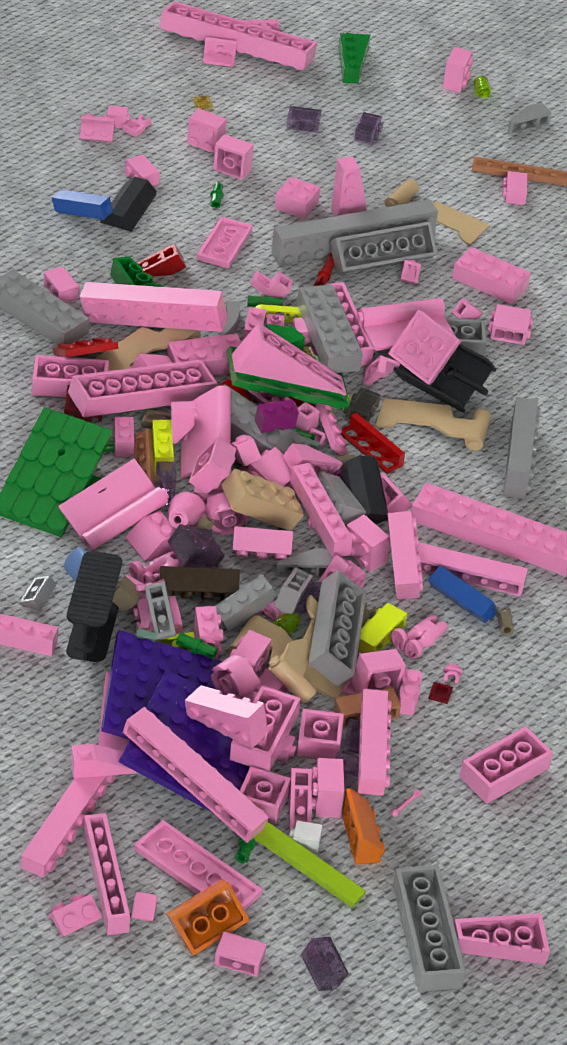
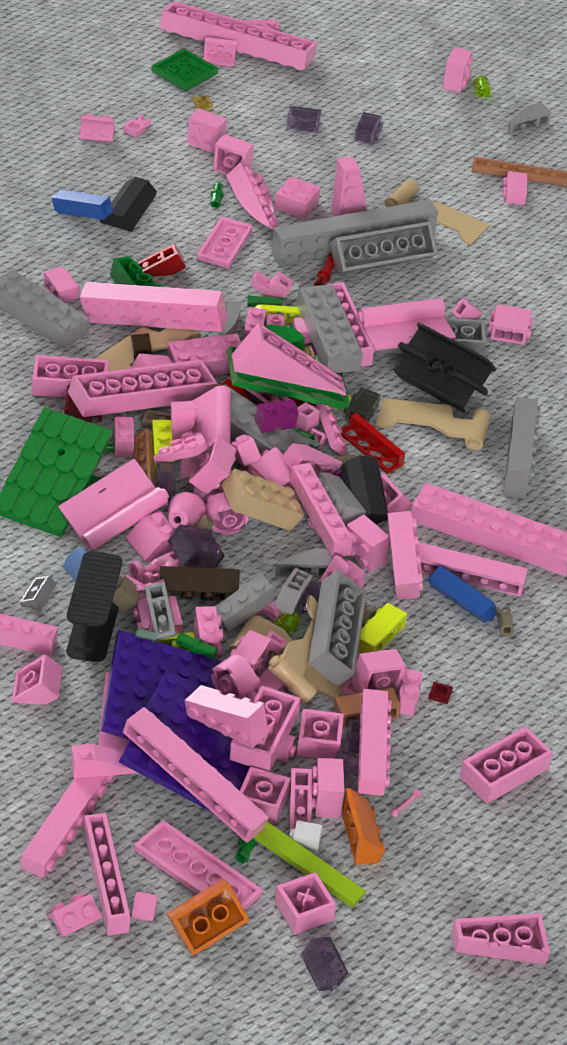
(38, 682): none -> bright pink slope
(85, 347): red plate -> none
(119, 114): bright pink brick -> none
(140, 344): none -> dark brown brick
(142, 168): bright pink brick -> none
(184, 69): none -> green plate
(188, 446): none -> bright pink plate
(240, 954): bright pink brick -> none
(253, 194): none -> bright pink wedge
(262, 543): bright pink brick -> none
(277, 642): none -> bright pink plate
(305, 903): none -> bright pink brick
(352, 54): green wedge -> none
(379, 368): bright pink panel -> none
(410, 271): bright pink bracket -> none
(419, 636): bright pink piece -> none
(424, 347): bright pink plate -> none
(429, 928): light grey brick -> none
(452, 670): bright pink plate -> none
(491, 275): bright pink brick -> none

